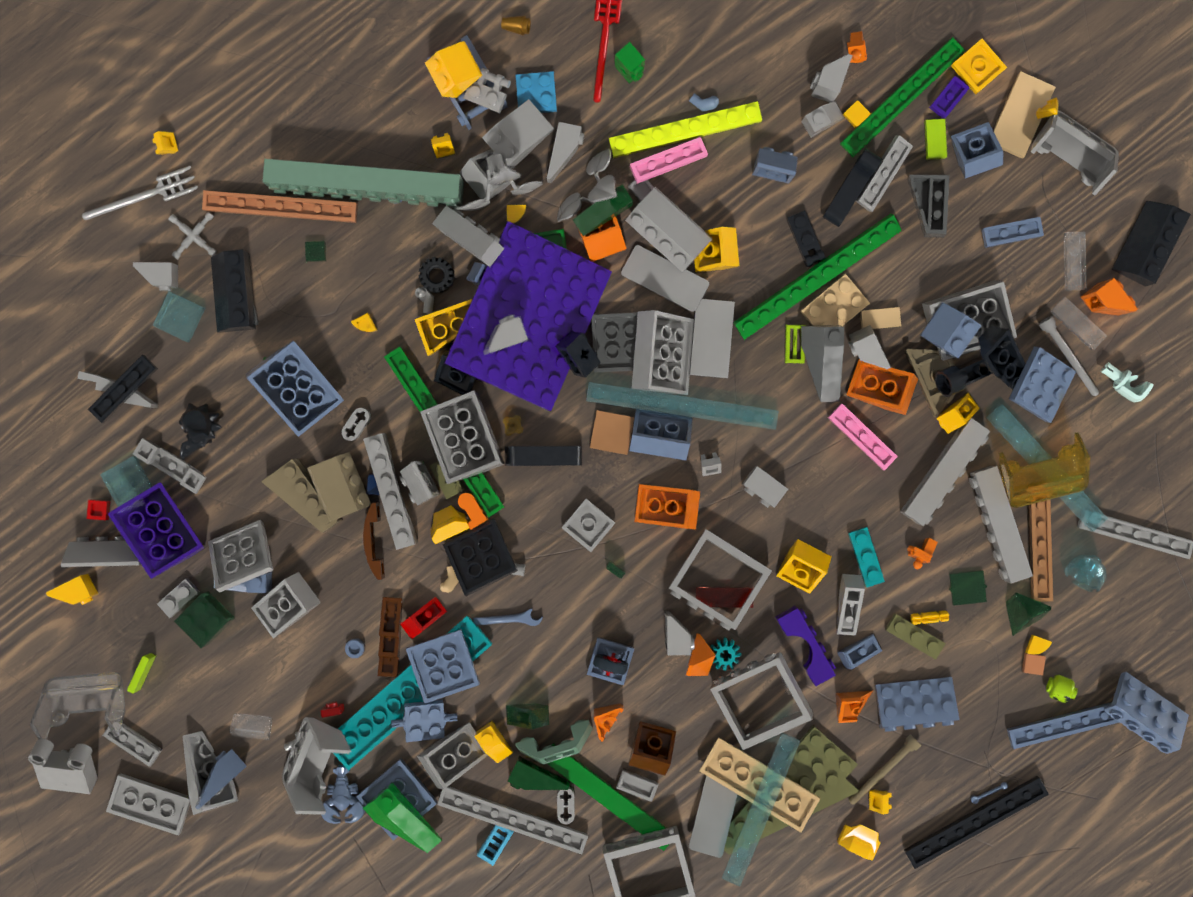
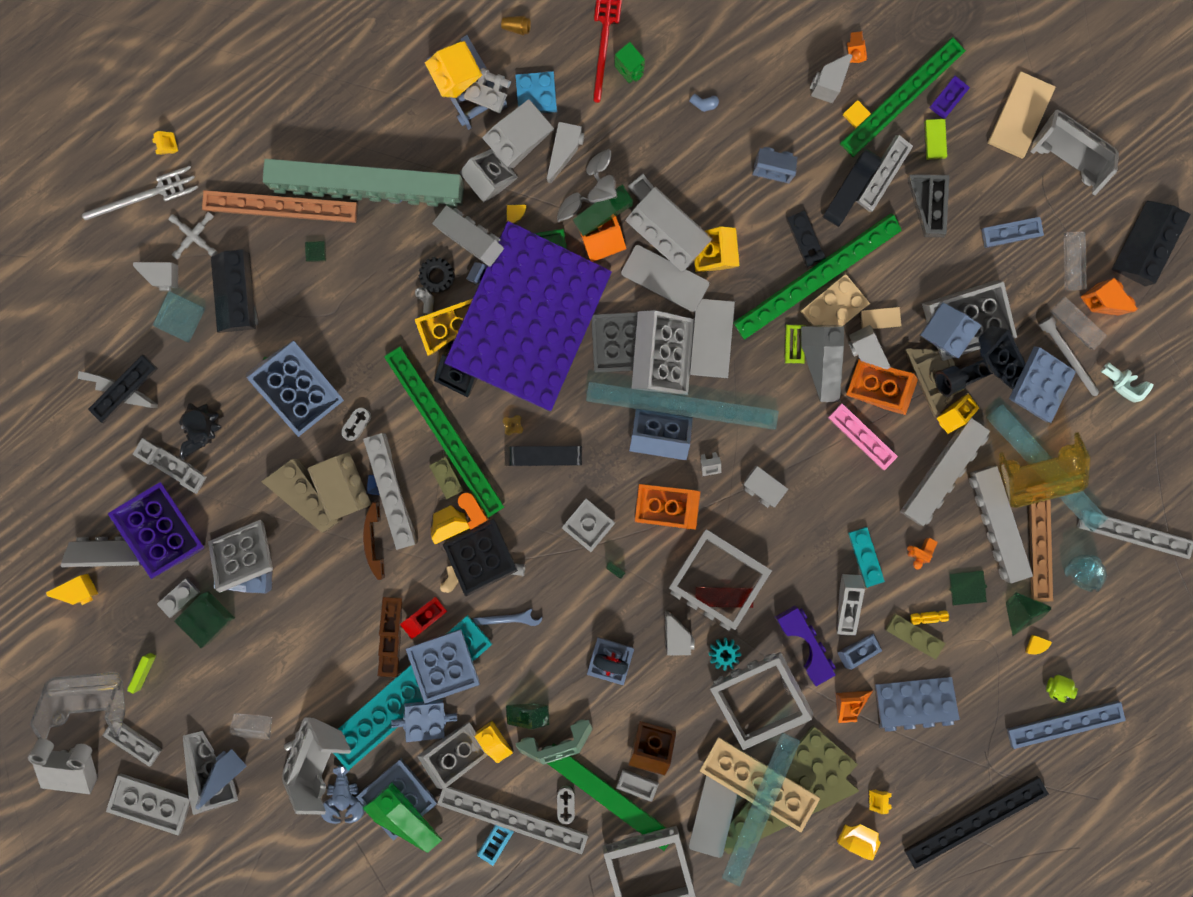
(98, 509): red plate -> none
(126, 480): clear light blue tile -> none
(285, 604): light grey slope -> none
(332, 709): red plate -> none
(355, 648): sand blue tile -> none
(364, 323): yellow tile -> none
(419, 482): light grey slope -> none
(442, 145): yellow tile -> none
(462, 437): light grey slope -> none
(500, 175): light grey plant -> none
(506, 334): light grey slope -> none
(533, 777): dark green slope -> none
(578, 353): black brick -> none
(605, 718): orange slope -> none
(612, 432): medium nougat tile -> none
(668, 160): bright pink plate -> none
(685, 129): neon yellow plate -> none
(701, 658): orange slope -> none
(804, 566): yellow slope -> none
(822, 118): light grey slope -> none
(910, 745): dark tan piece -> none
(975, 799): sand blue hinge -> none
(977, 150): sand blue slope -> none
(978, 66): yellow plate -> none
(1033, 664): nougat tile -> none
(1049, 109): yellow tile -> none
(1148, 714): sand blue bracket -> none

